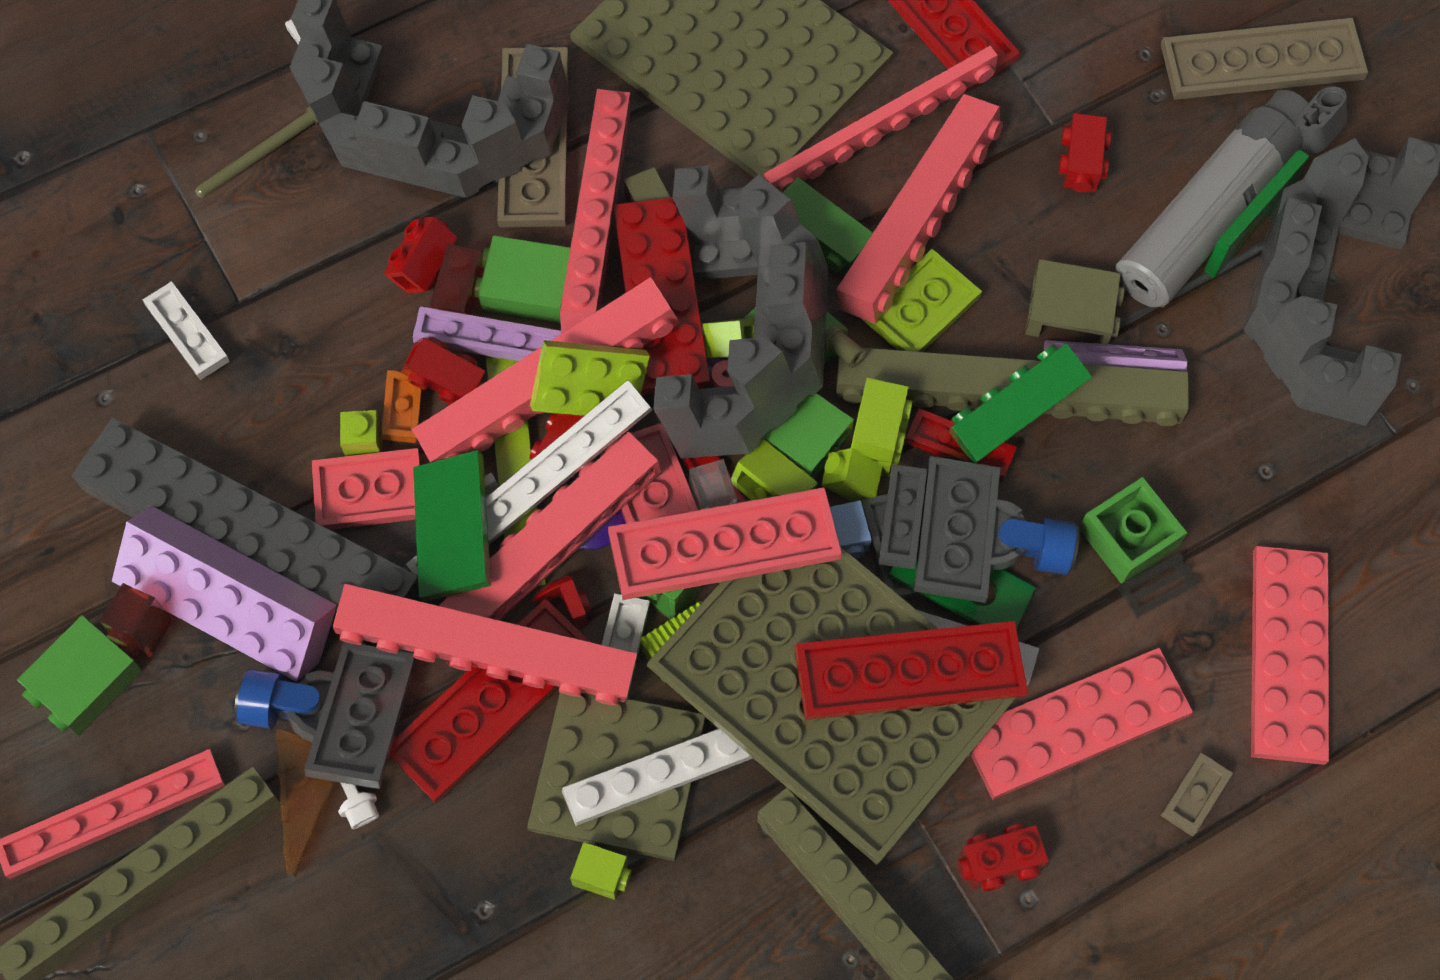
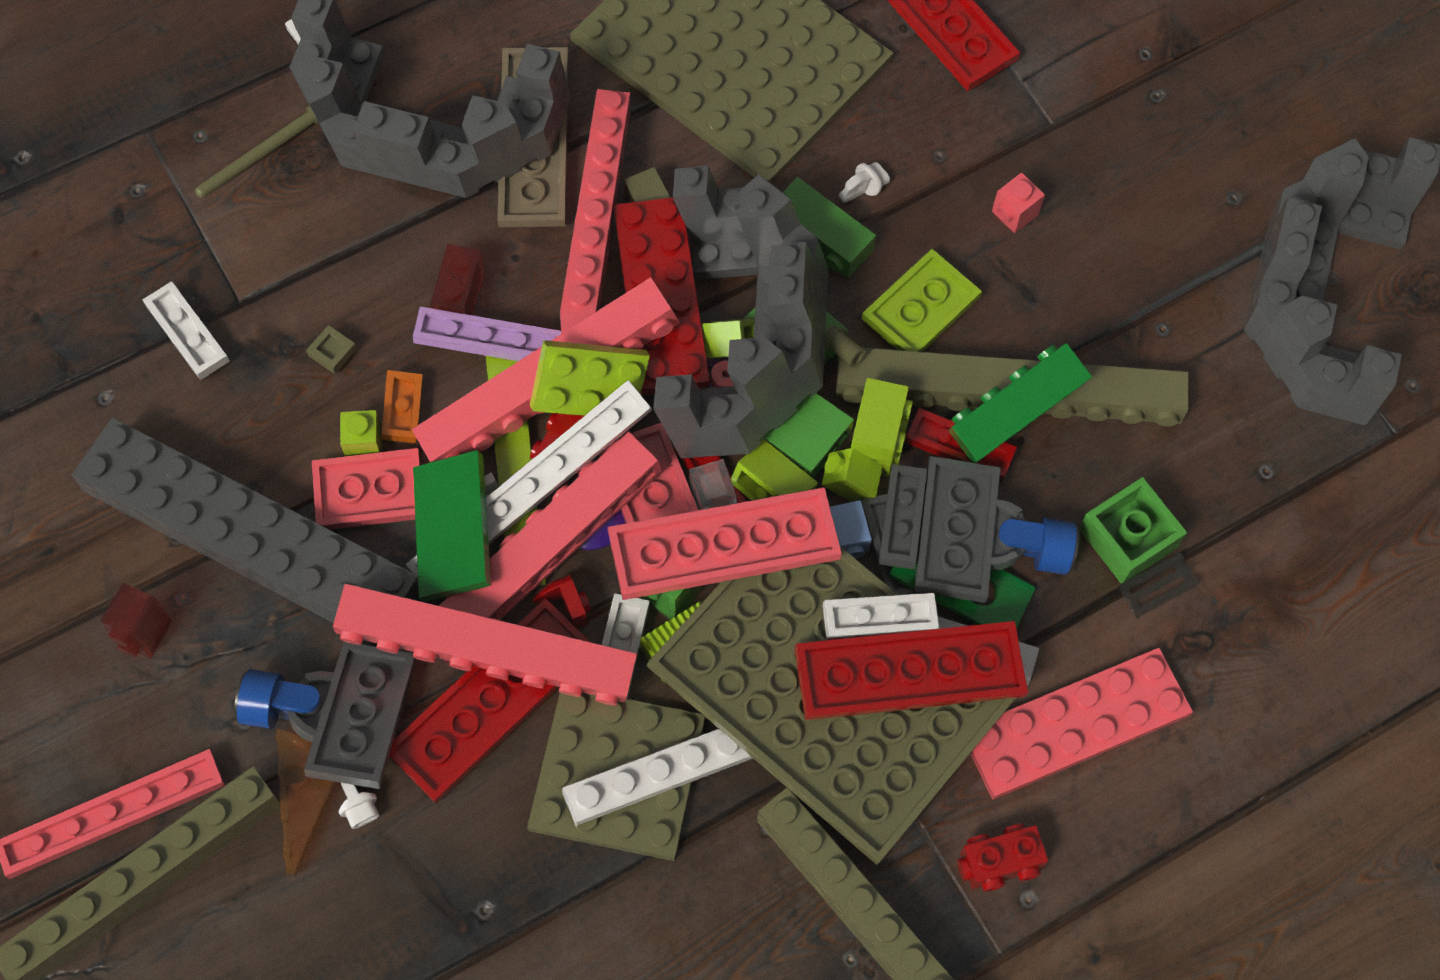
(78, 676): bright green brick -> none
(224, 593): lavender brick -> none
(331, 349): none -> olive plate
(420, 255): red brick -> none
(441, 370): red brick -> none
(523, 279): bright green brick -> none
(600, 871): lime brick -> none
(867, 180): none -> white piece
(879, 615): none -> white plate
(882, 121): coral plate -> none
(919, 209): coral brick -> none
(1018, 202): none -> coral brick
(1074, 299): olive panel -> none
(1084, 160): red brick -> none
(1126, 356): lavender plate -> none
(1196, 794): dark tan plate -> none
(1224, 187): light grey piece -> none
(1254, 214): green tile -> none
(1263, 58): dark tan plate -> none
(1290, 656): coral plate -> none

